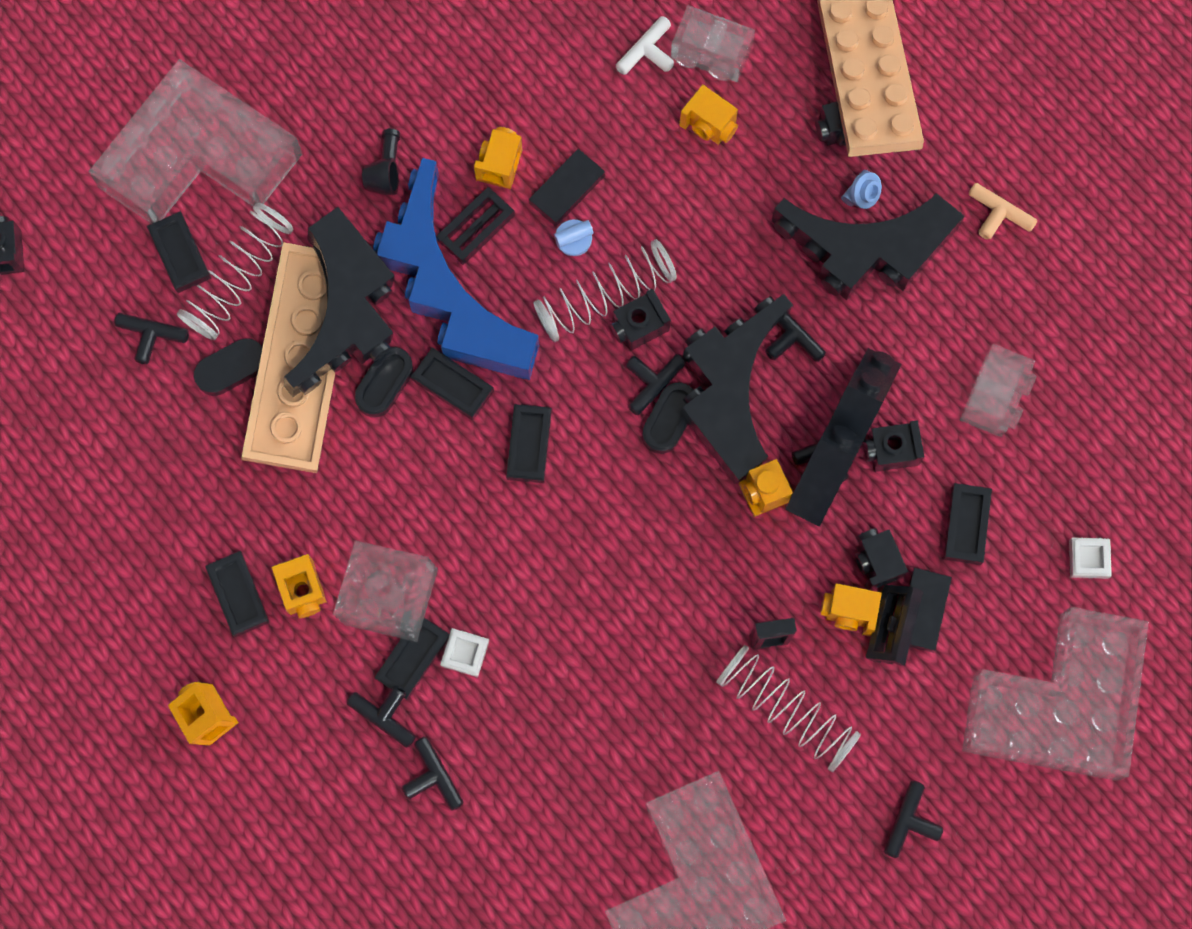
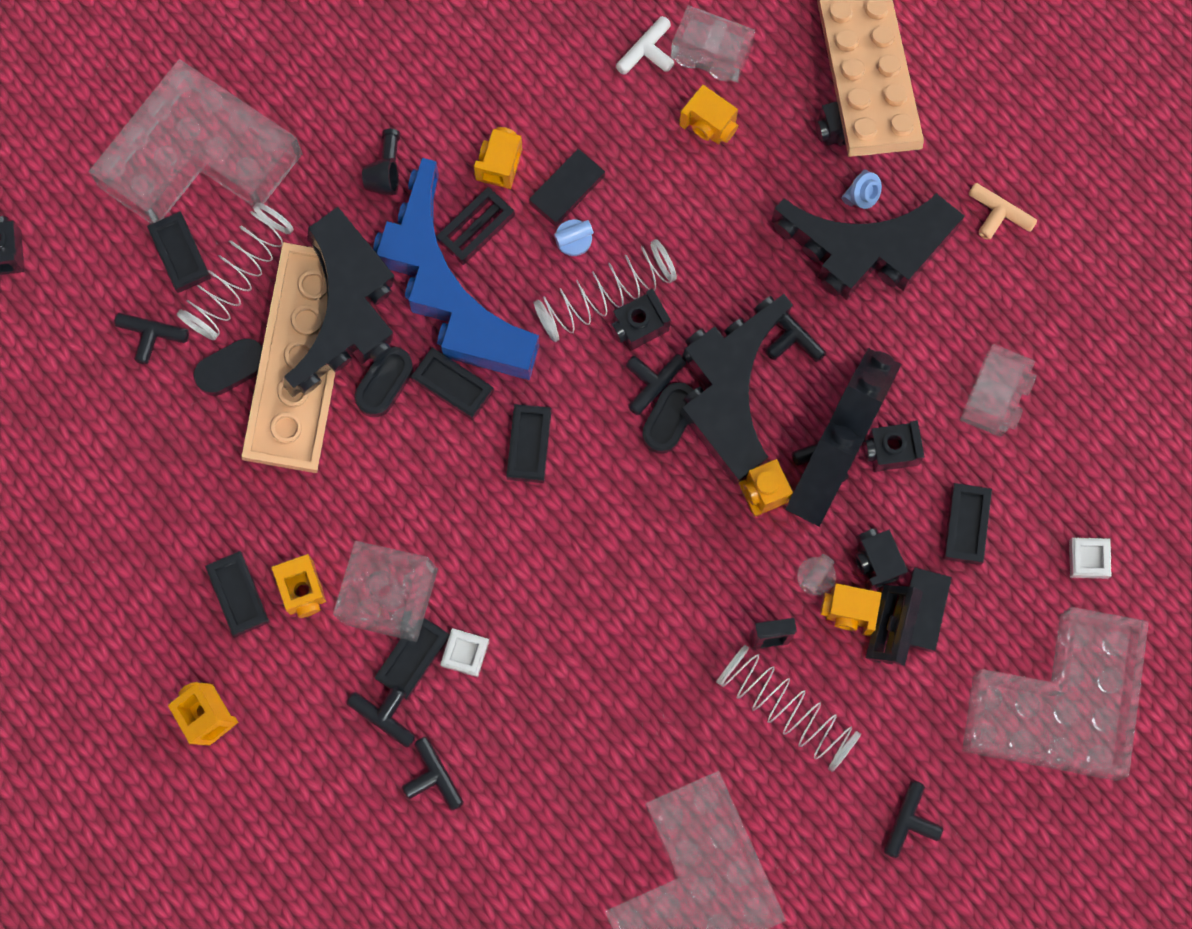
(816, 575): none -> clear plate

